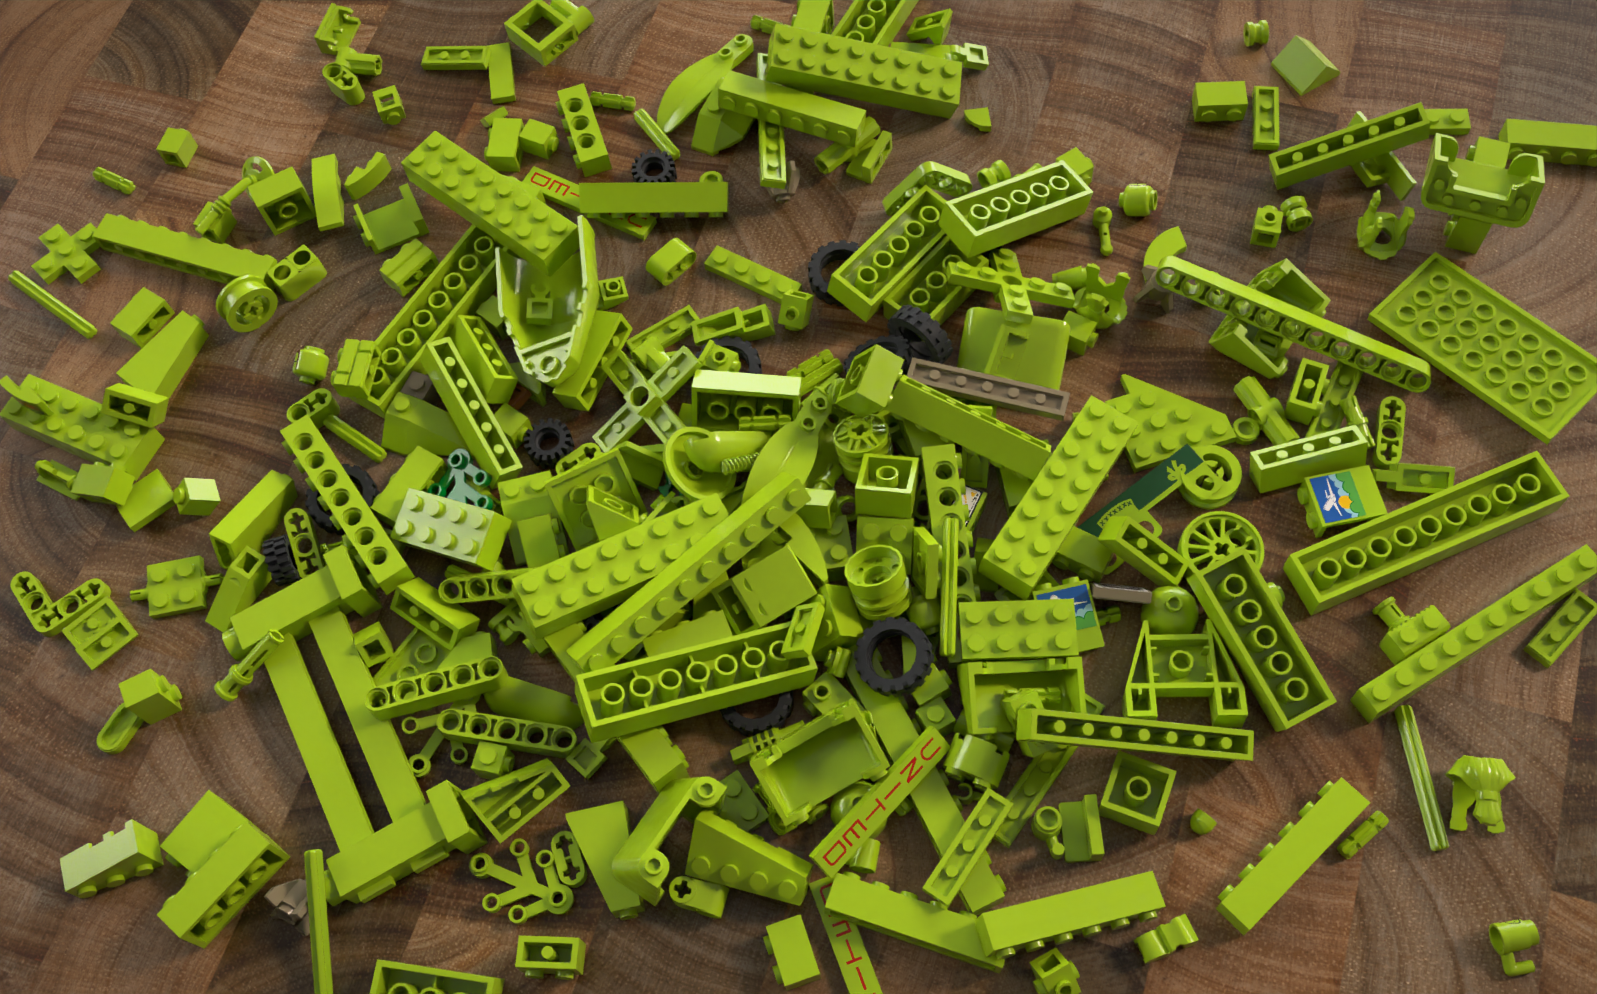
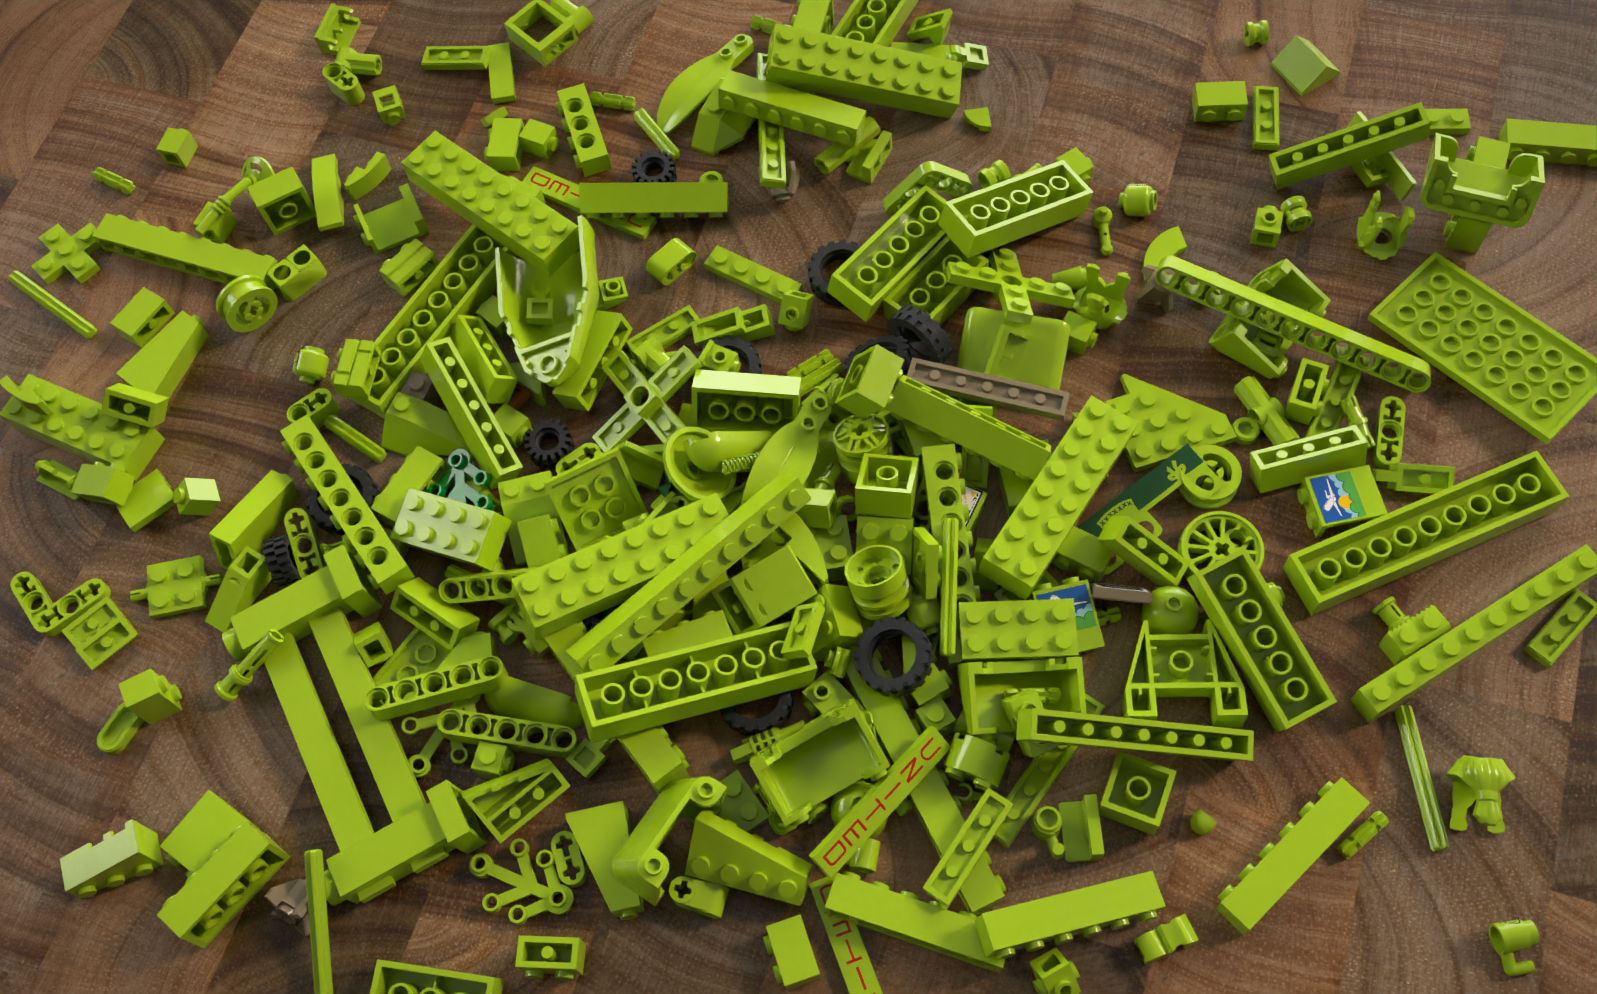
(610, 513): lime slope -> none
(763, 423): lime axle -> none

